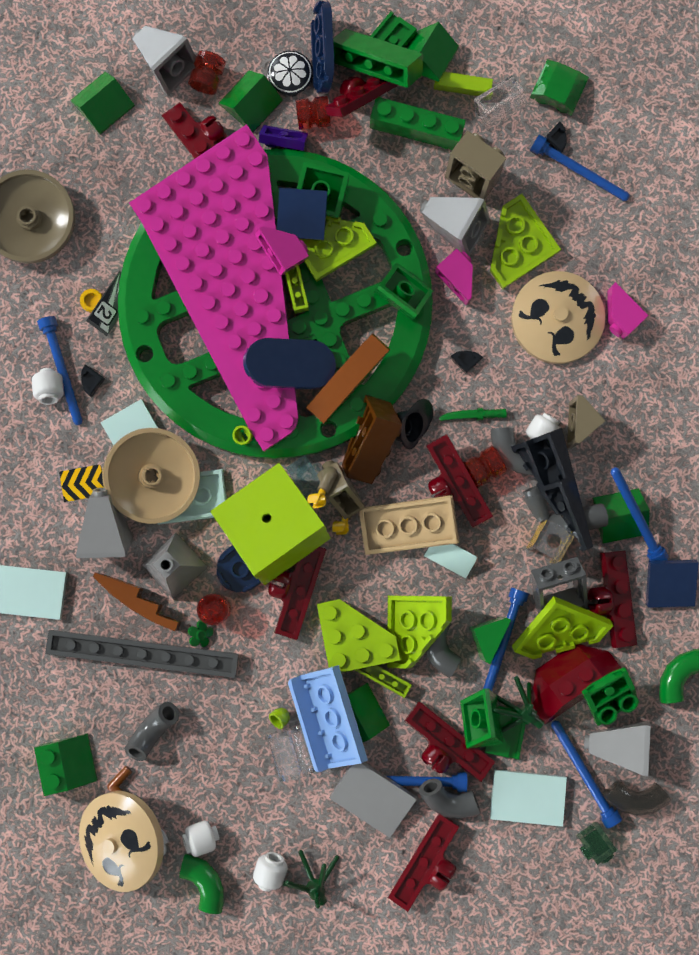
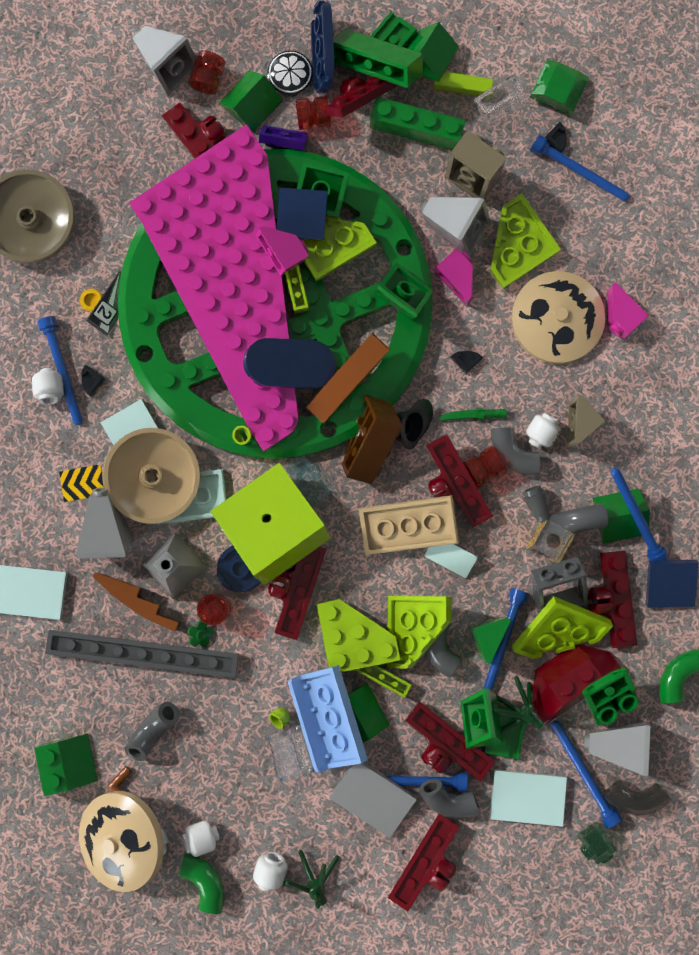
(103, 102): green slope -> none
(339, 492): dark tan torso -> none
(551, 466): black wedge -> none

